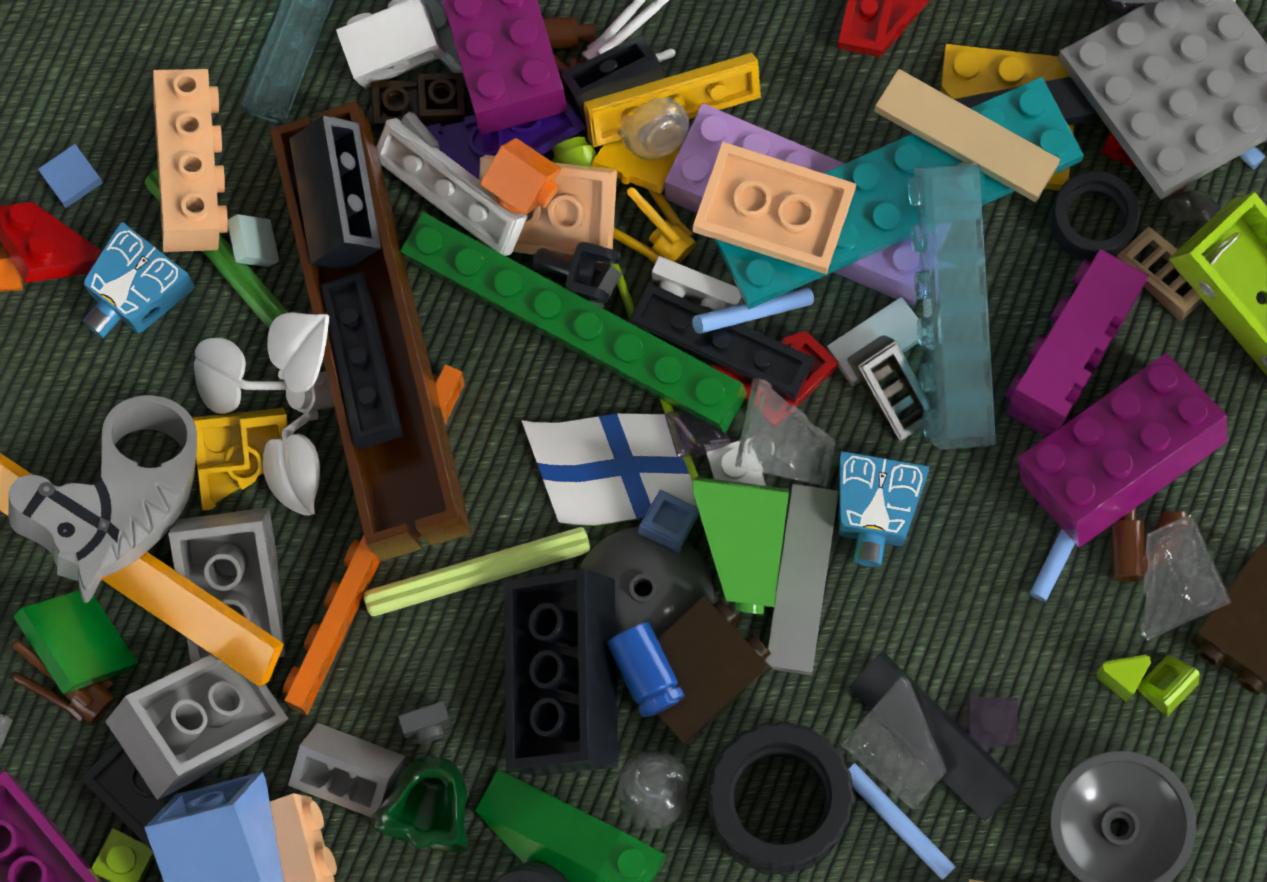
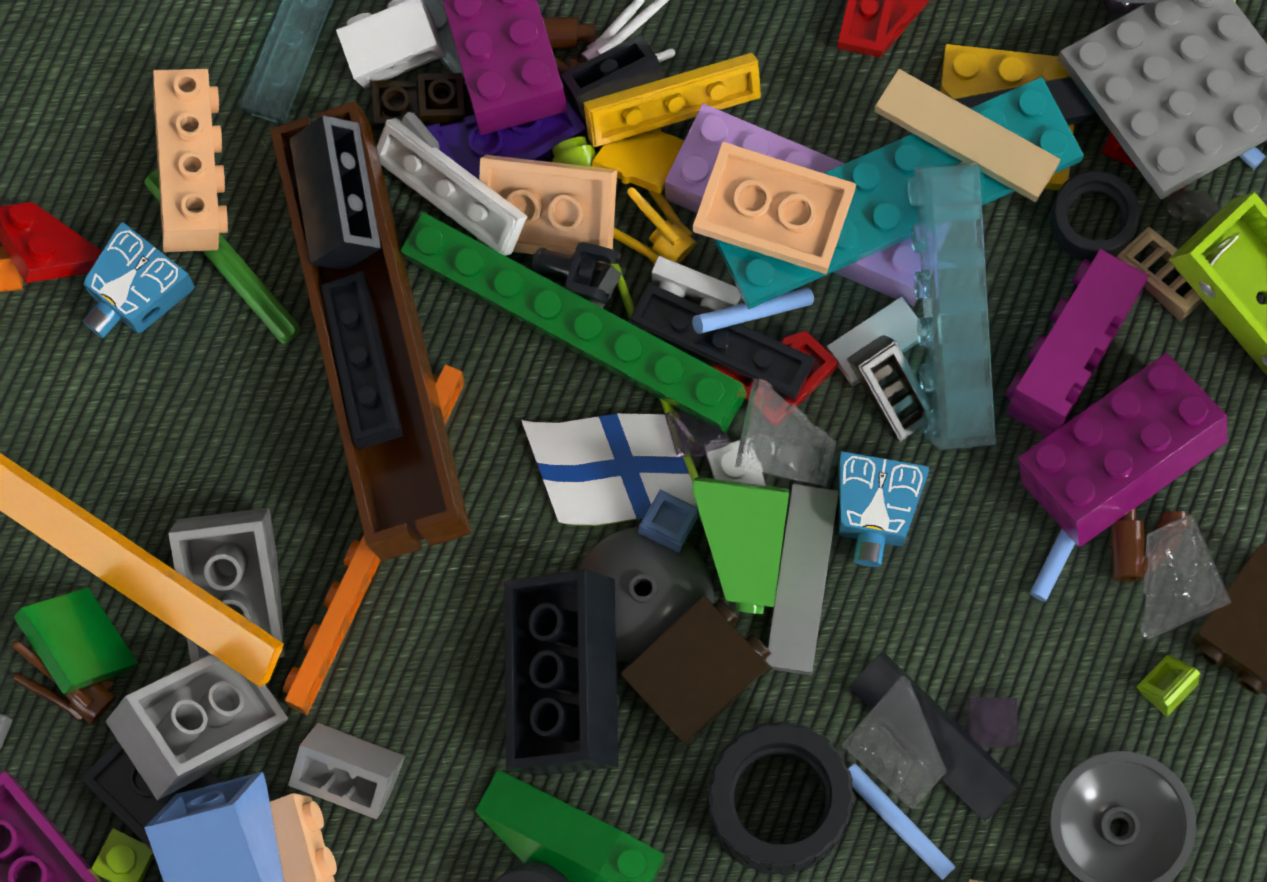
(70, 176): medium blue tile -> none
(122, 516): light grey animal -> none
(232, 450): yellow slope -> none
(253, 240): light aqua tile -> none
(297, 349): white plant -> none
(425, 723): dark grey plate -> none
(426, 806): dark green piece -> none
(476, 571): yellowish green axle -> none
(521, 178): orange brick -> none
(645, 669): blue piece -> none
(653, 789): clear hair -> none
(655, 129): clear hair -> none
(1124, 675): lime slope -> none

